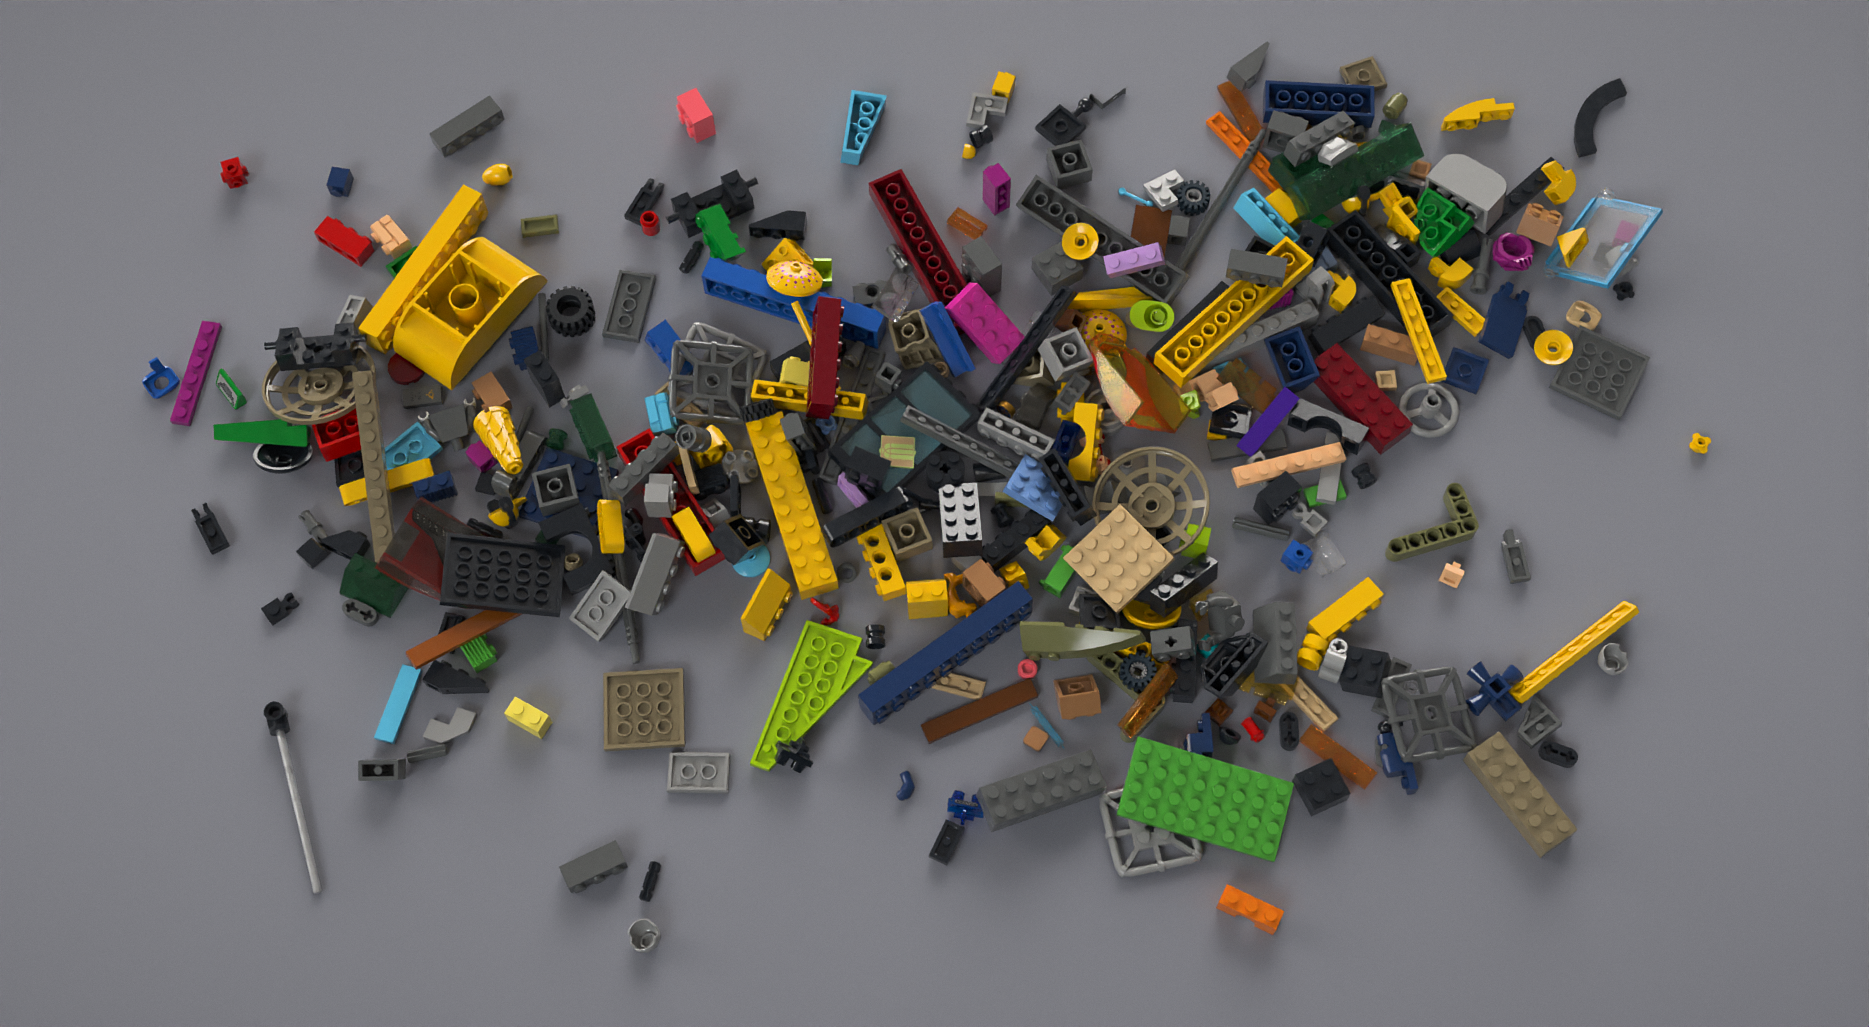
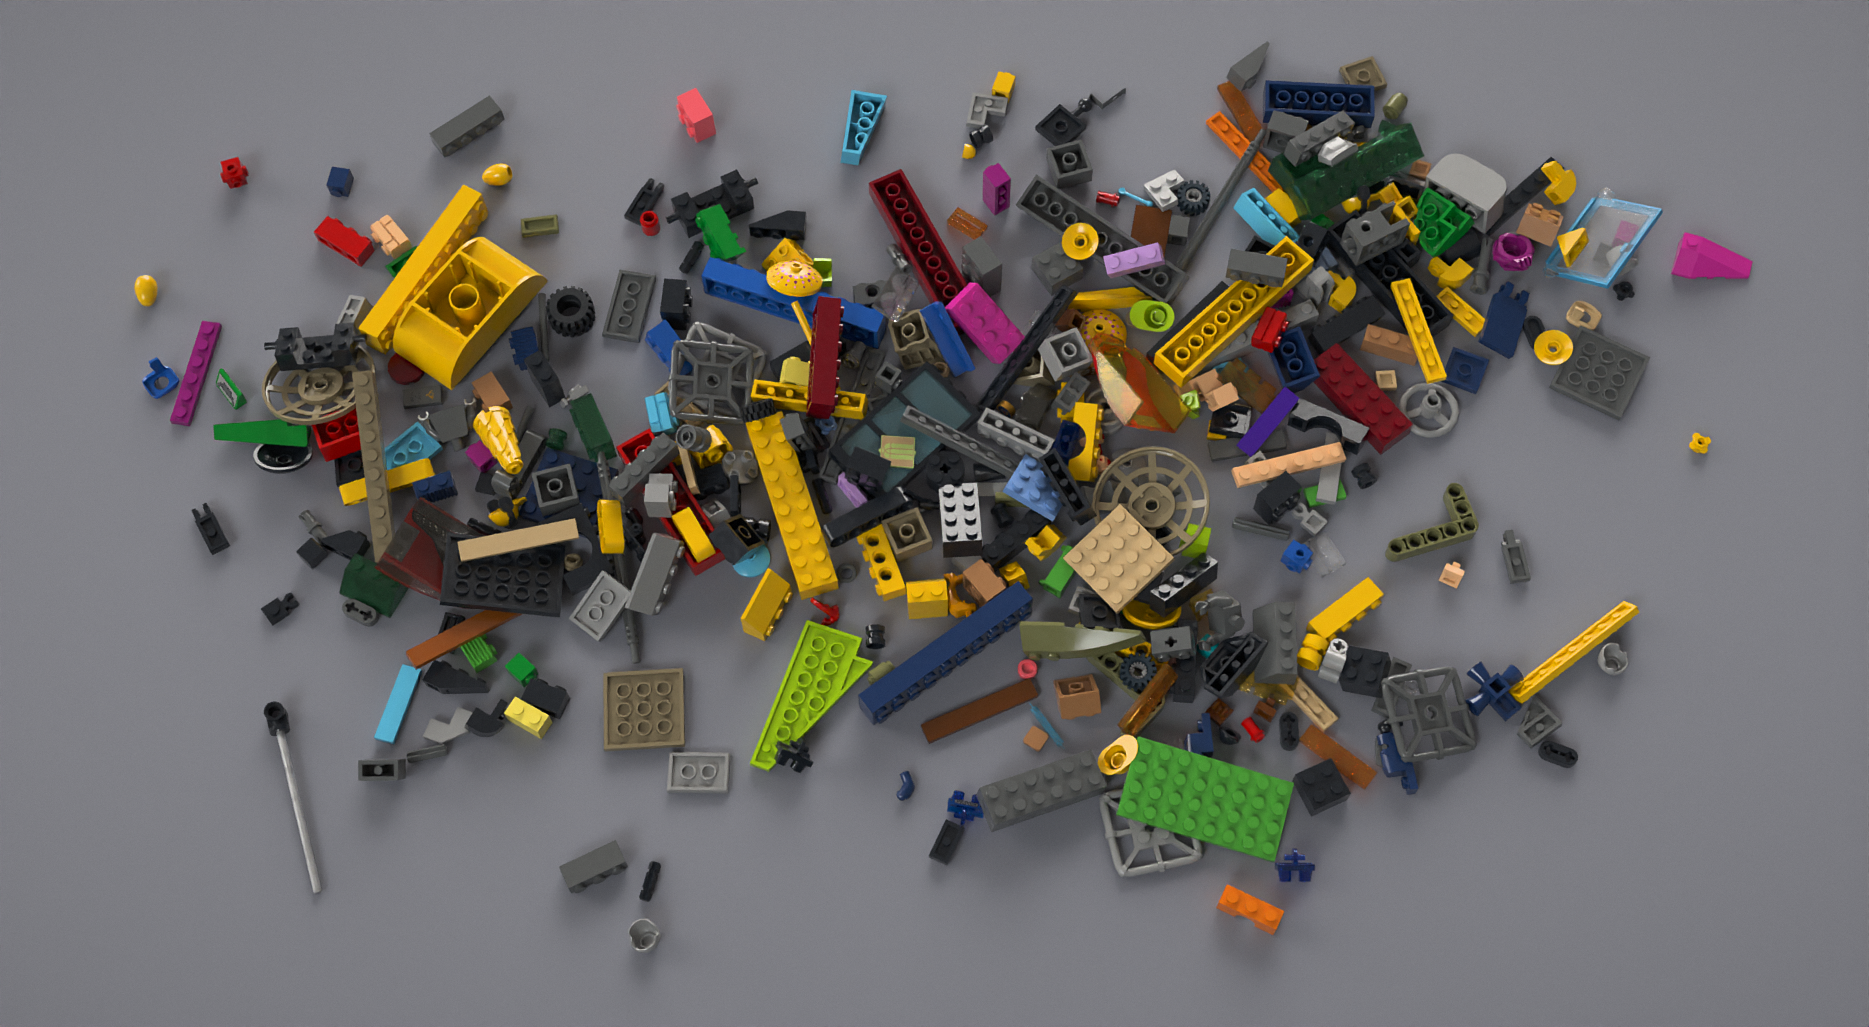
(146, 290): none -> yellow animal
(484, 724): none -> black brick
(518, 540): none -> tan tile
(521, 670): none -> green brick
(546, 698): none -> black brick
(676, 303): none -> black brick
(961, 686): tan tile -> none
(1106, 198): none -> red pin
(1118, 755): none -> yellow piece
(1269, 330): none -> red brick
(1304, 868): none -> clear blue hips
(1372, 234): none -> dark grey torso
(1470, 114): yellow slope -> none
(1519, 794): dark tan brick -> none
(1589, 111): black tile -> none
(1704, 258): none -> dark pink wedge

